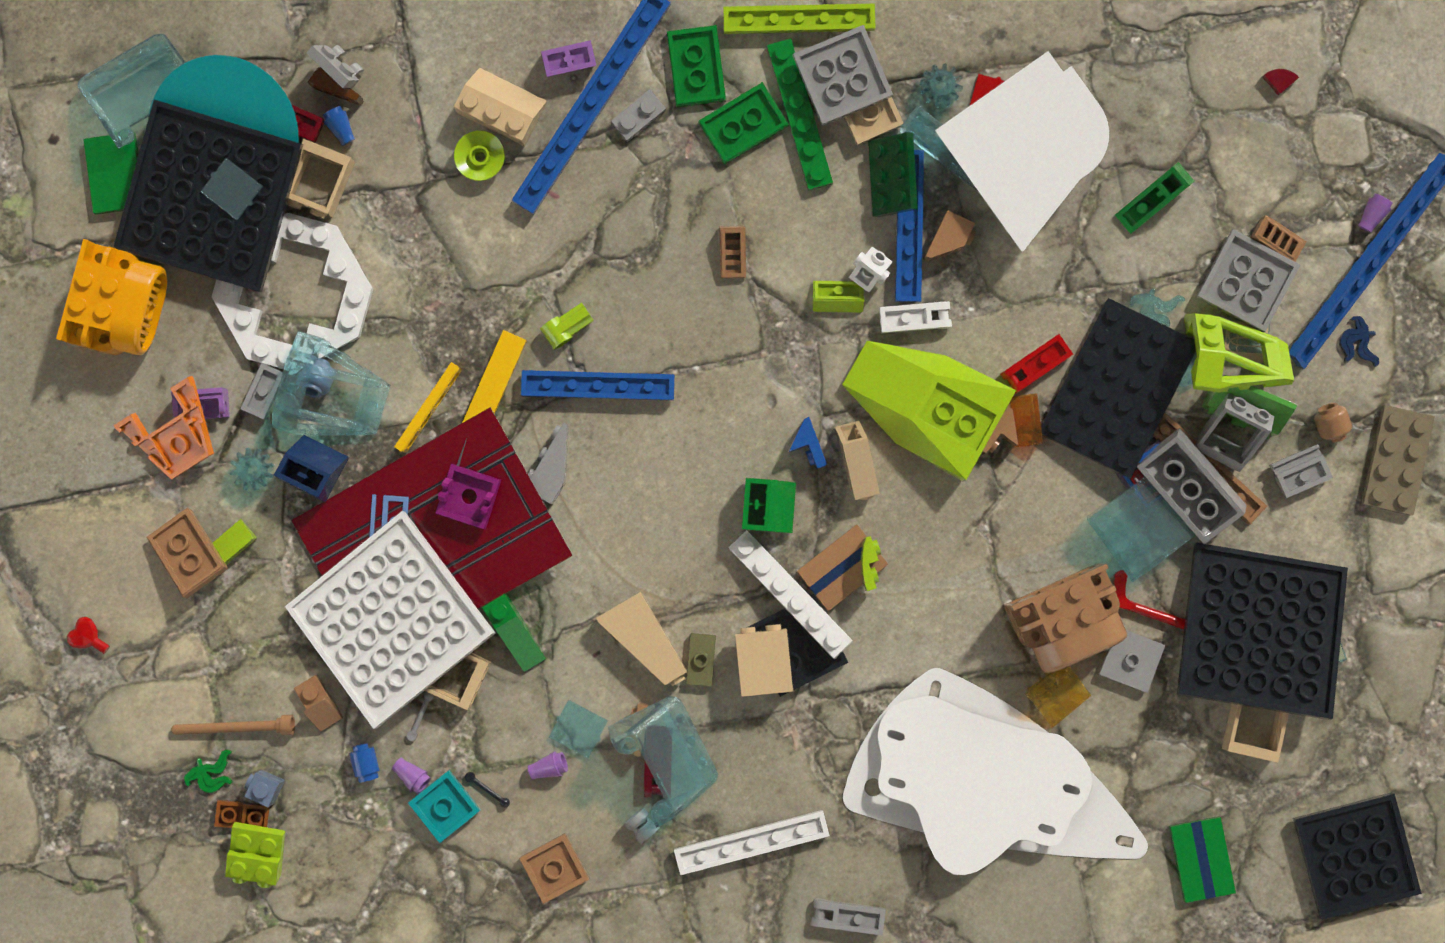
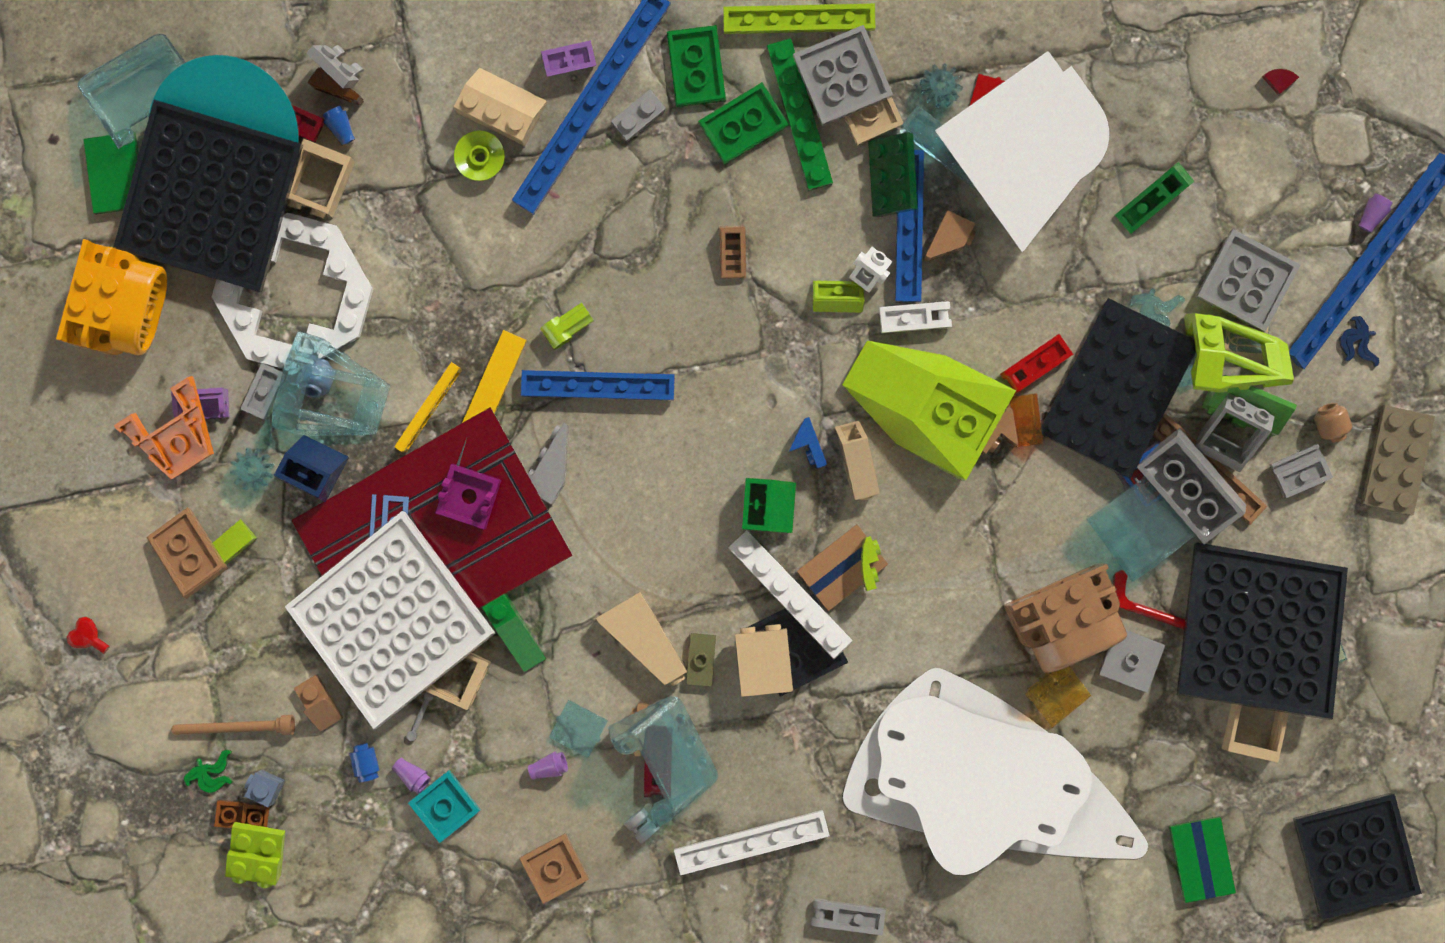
(231, 188): clear light blue piece -> none
(470, 777): black hinge -> none
(1261, 227): medium nougat slope -> none

